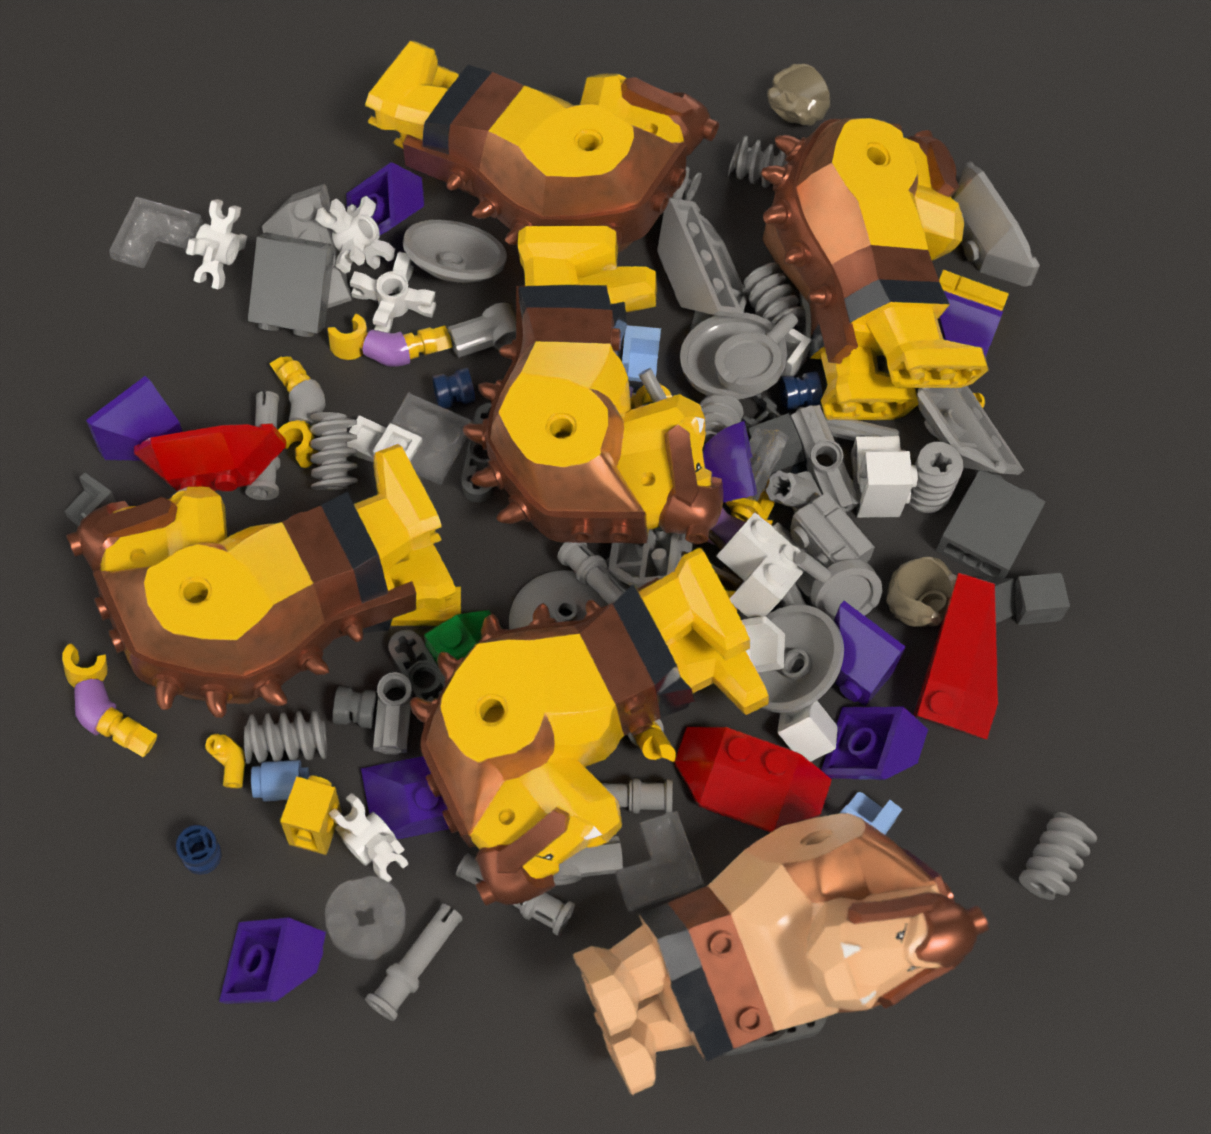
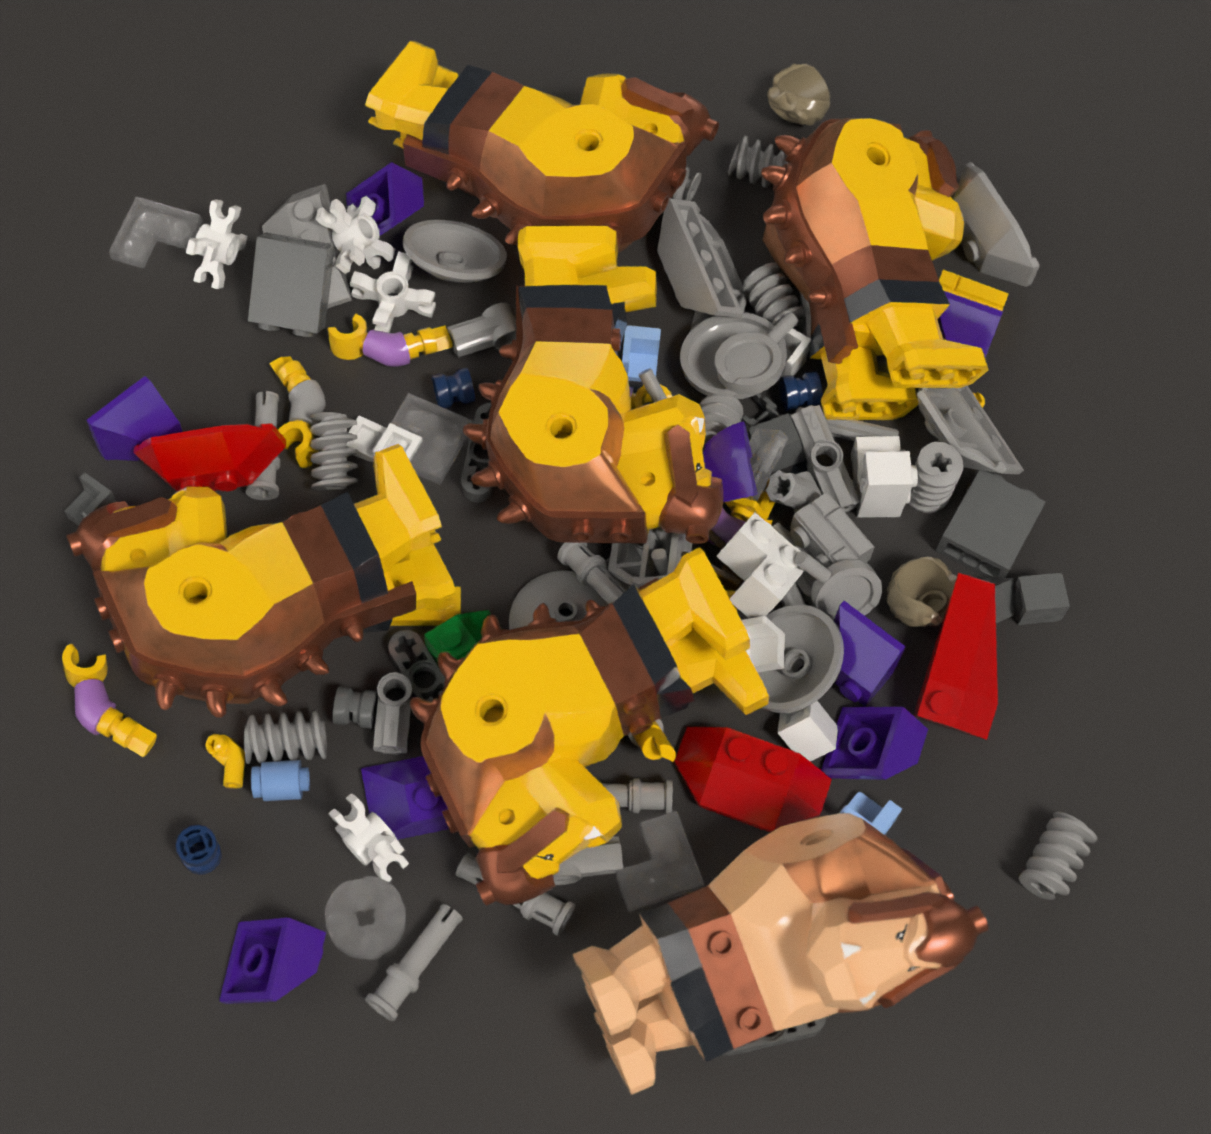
(307, 816): yellow brick -> none

